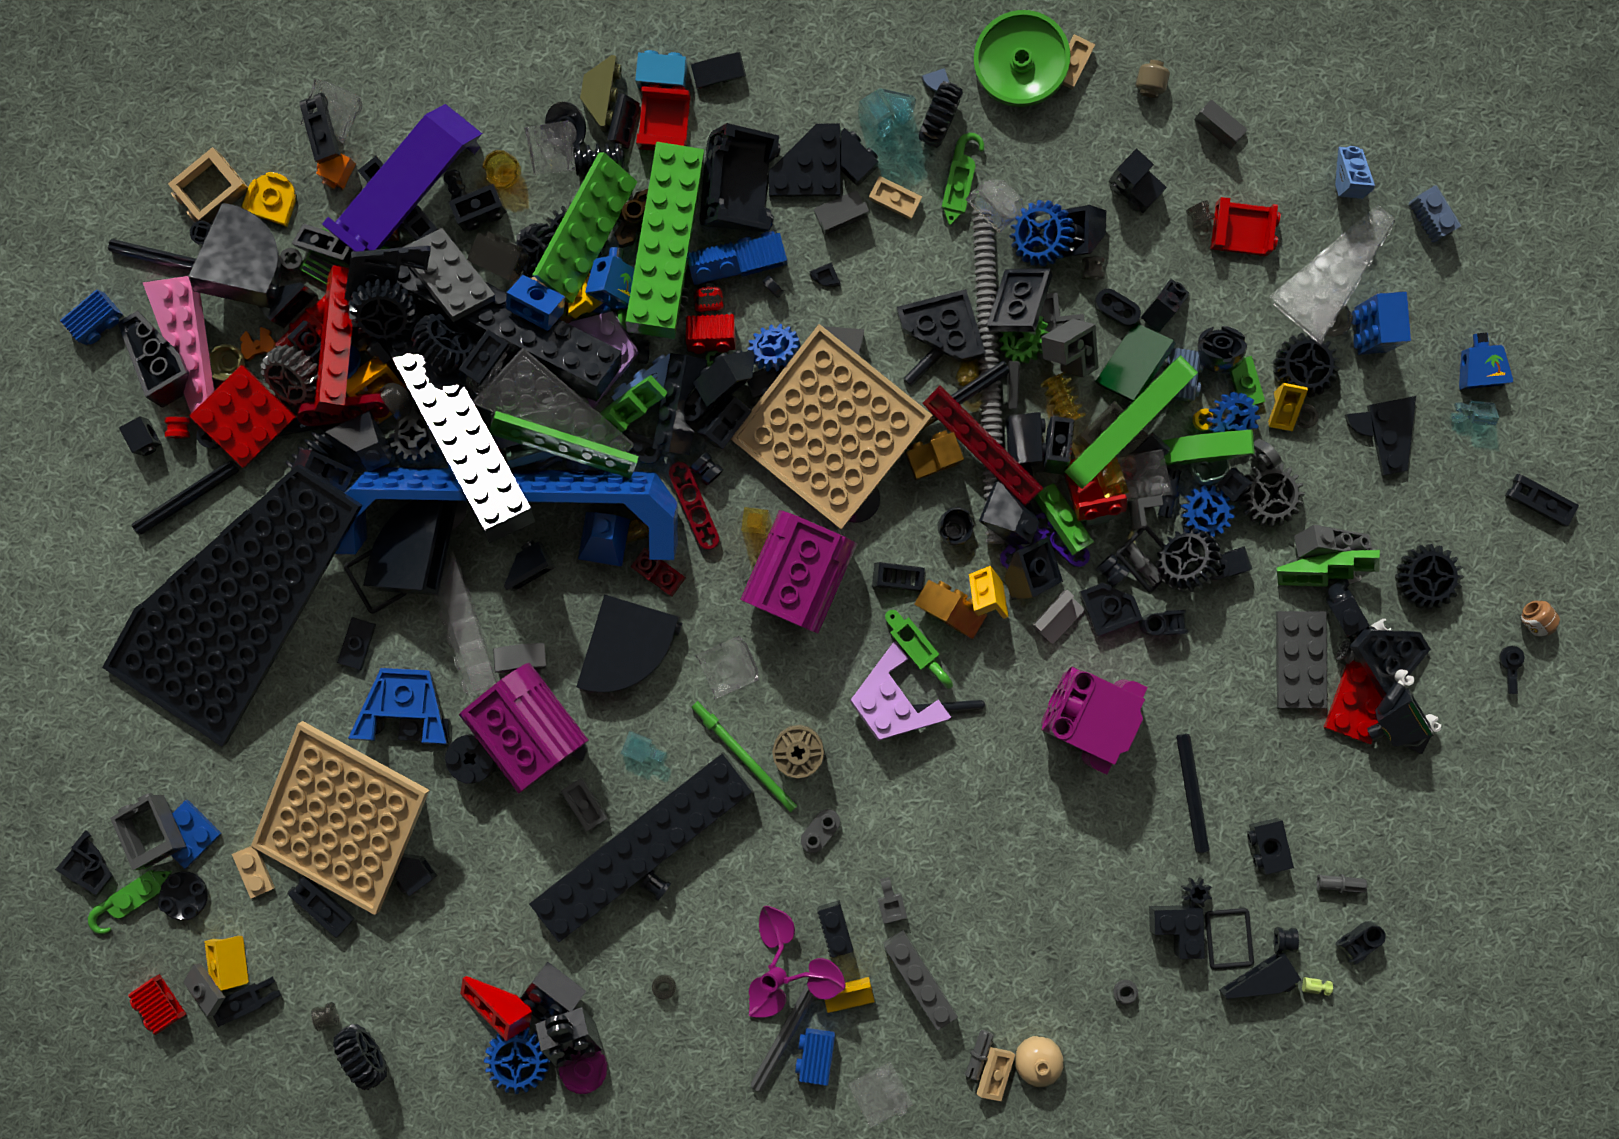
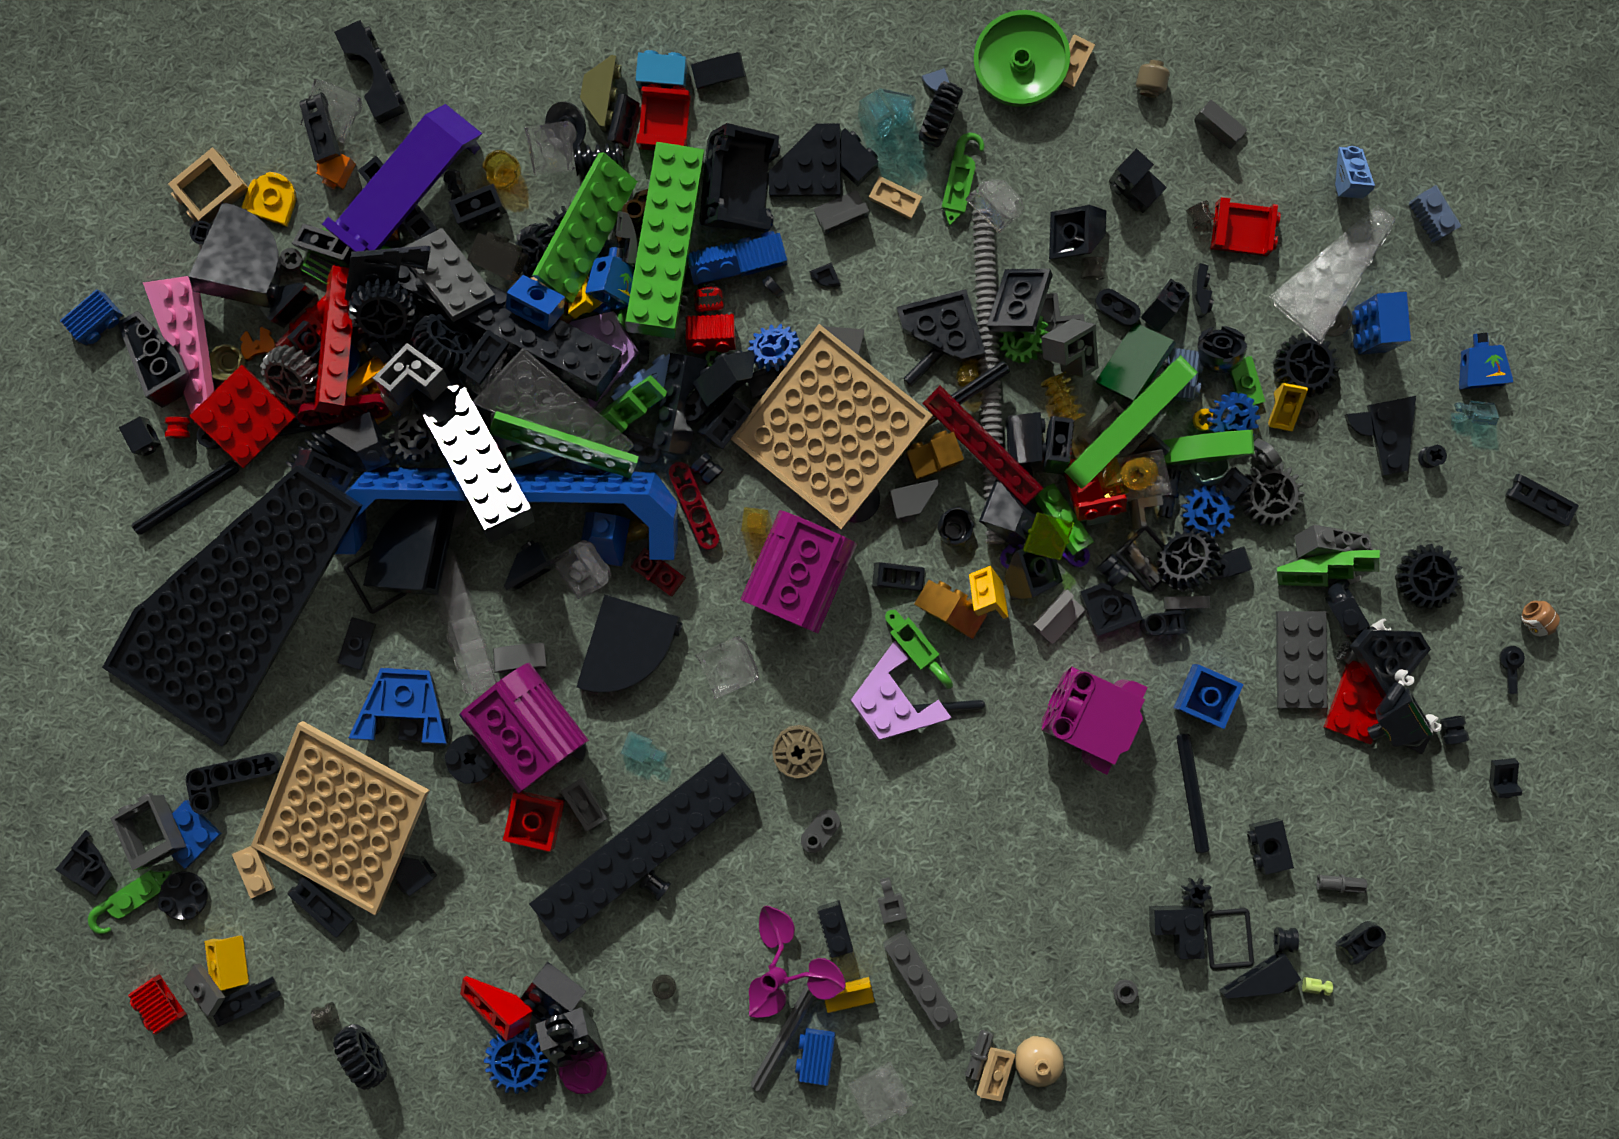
(151, 254): black axle -> none
(236, 773): none -> black beam
(381, 98): none -> black arch
(408, 372): none -> dark grey brick
(533, 820): none -> red brick
(582, 568): none -> clear slope
(626, 230): none -> dark grey slope
(711, 722): bright green bar -> none
(911, 499): none -> dark grey slope
(1013, 384): dark grey tile -> none
(1026, 244): blue gear -> none
(1048, 536): none -> clear neon green piece
(1134, 480): none -> clear yellow piece
(1186, 602): none -> flat silver beam
(1201, 297): none -> black slope
(1208, 696): none -> blue brick
(1440, 456): none -> black bush
(1454, 730): none -> black wheel
(1505, 778): none -> black bracket

